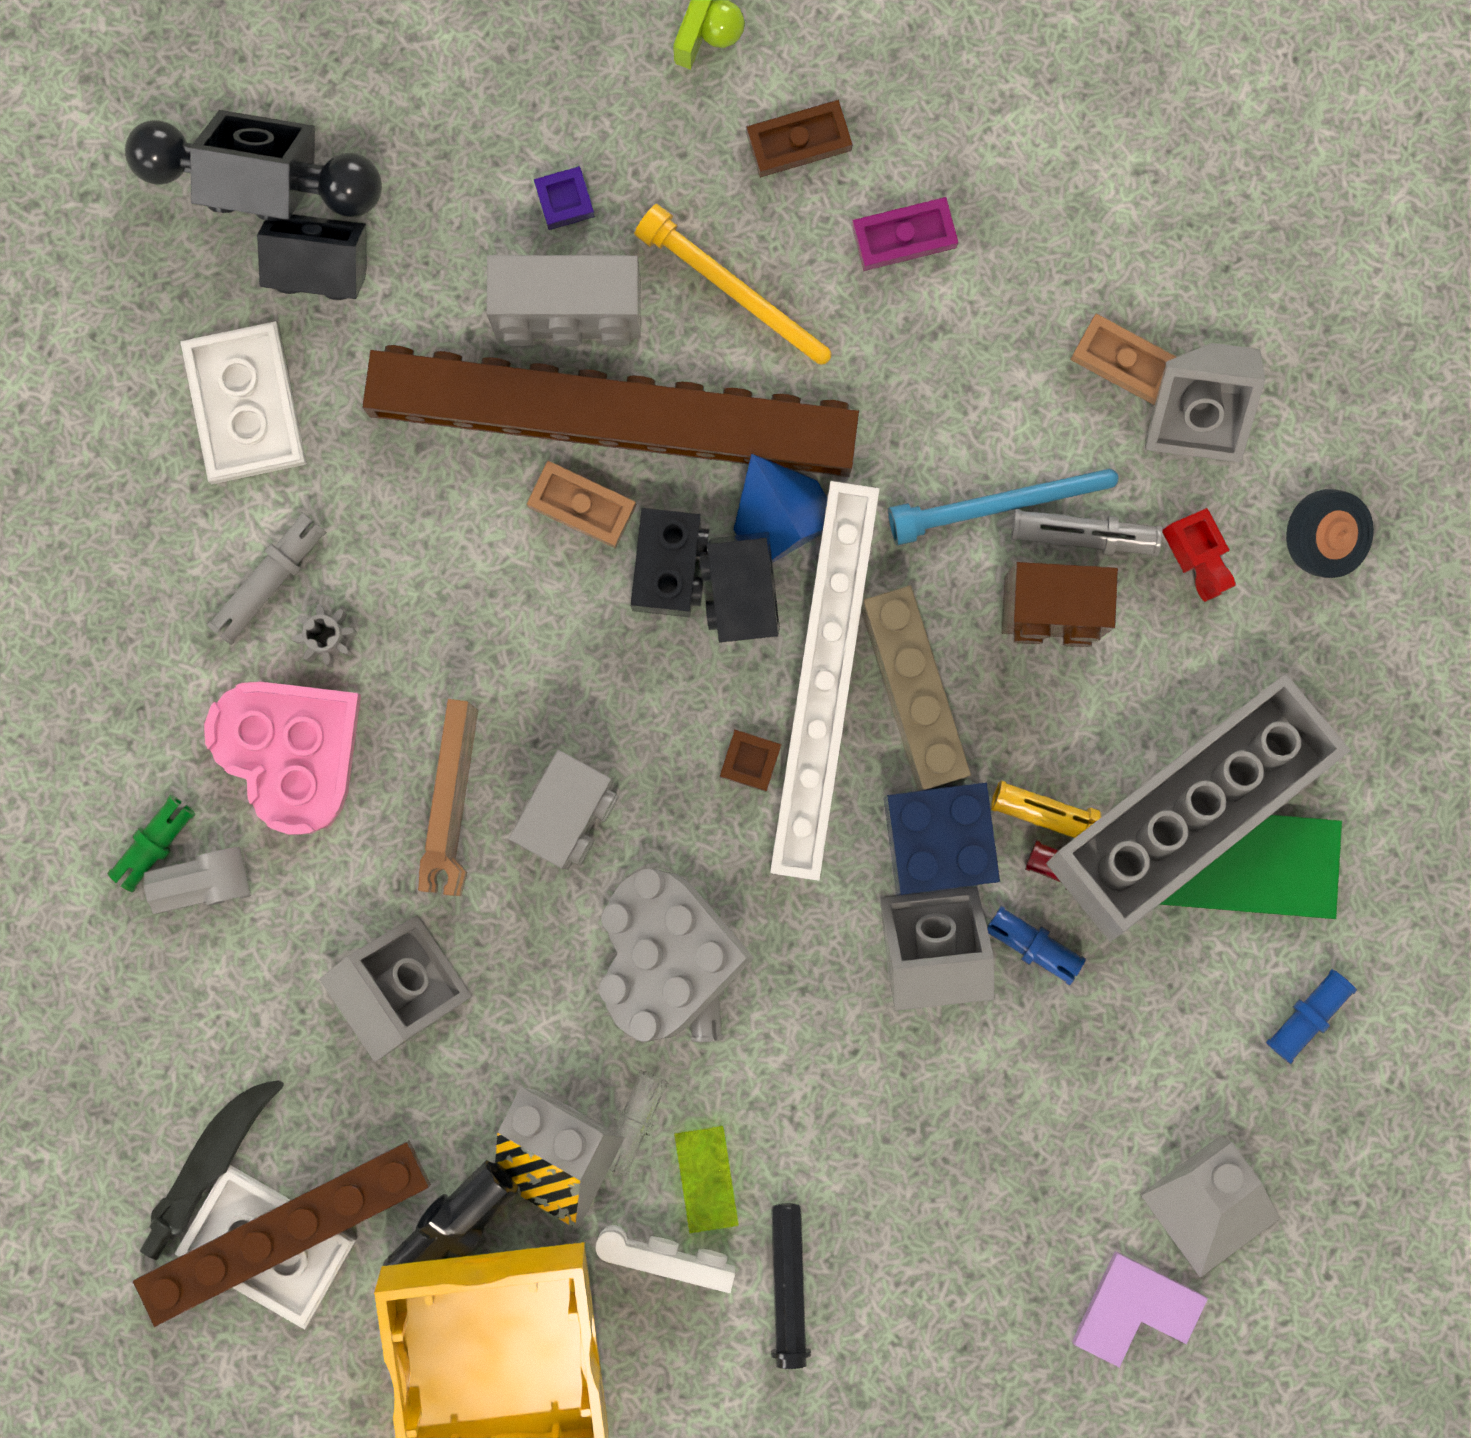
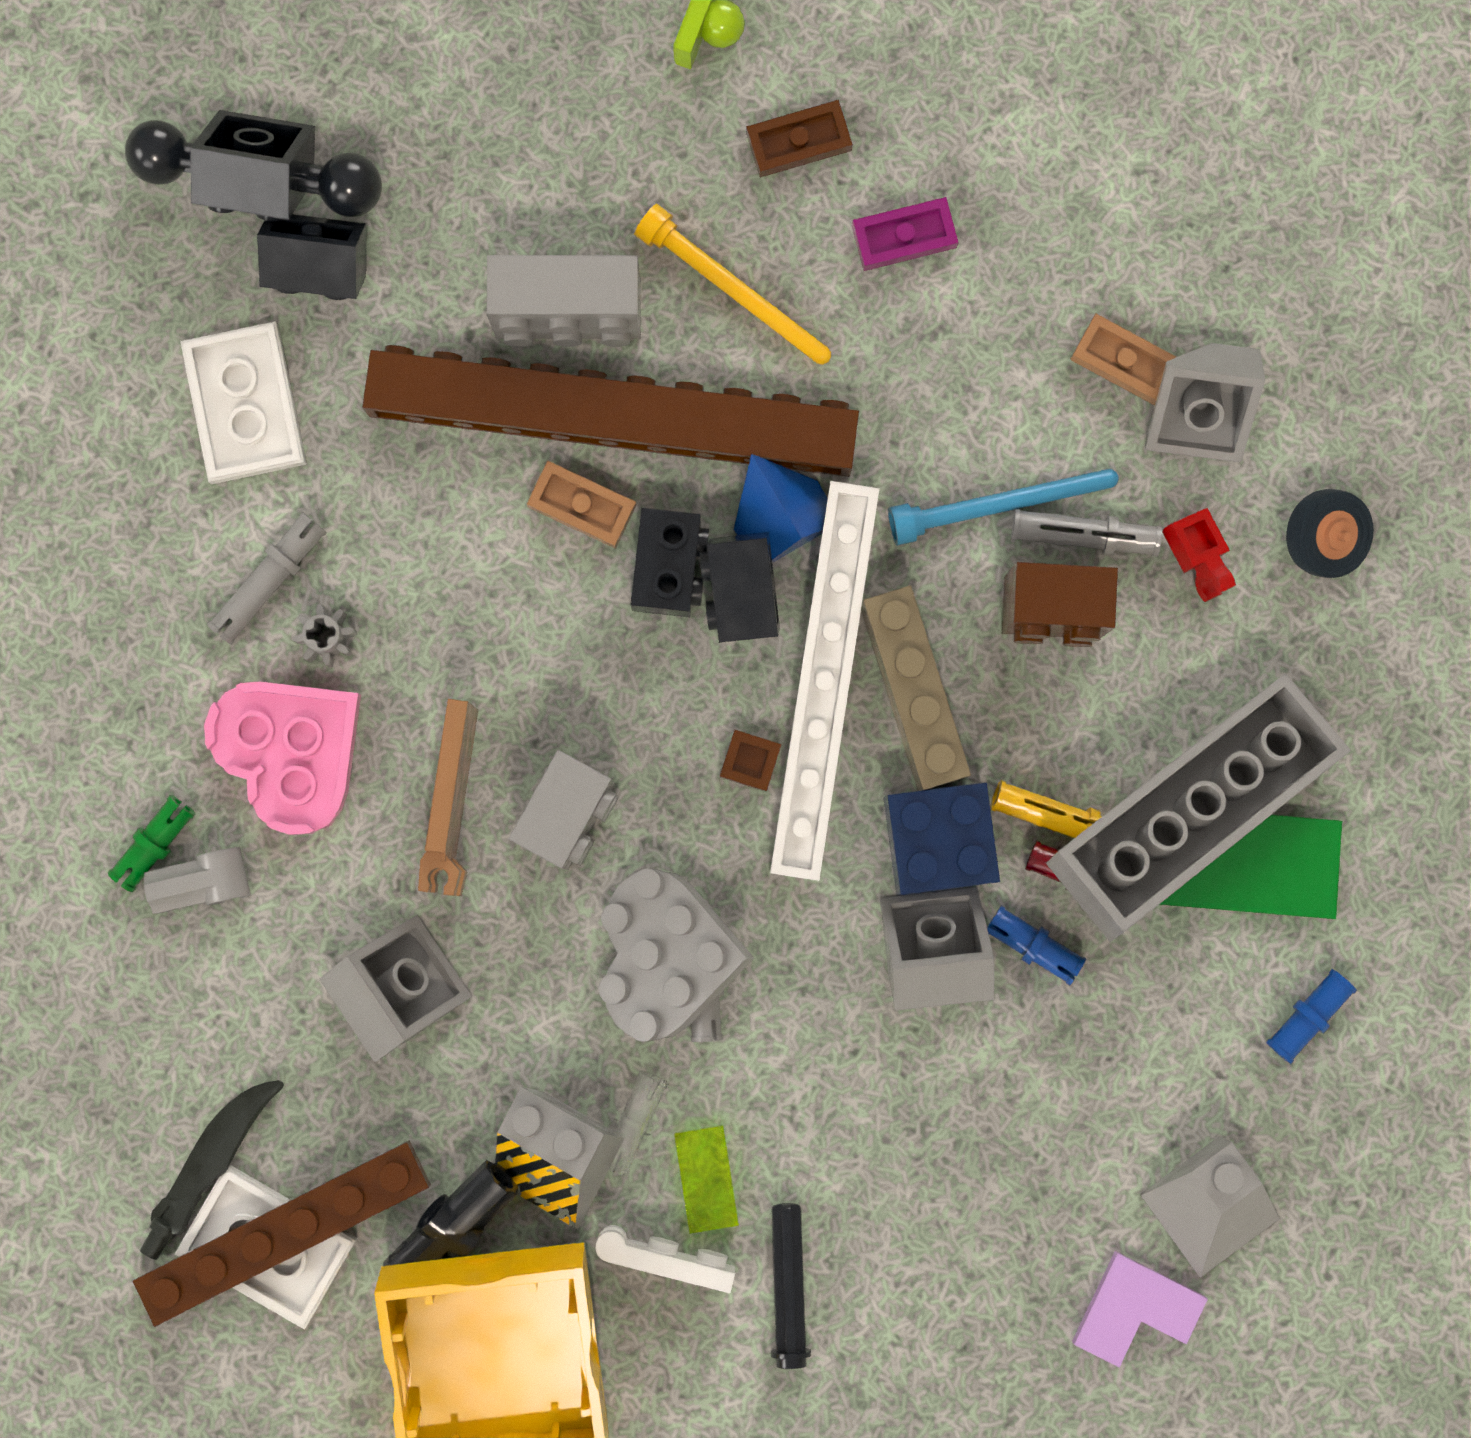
(564, 198): dark purple plate -> none

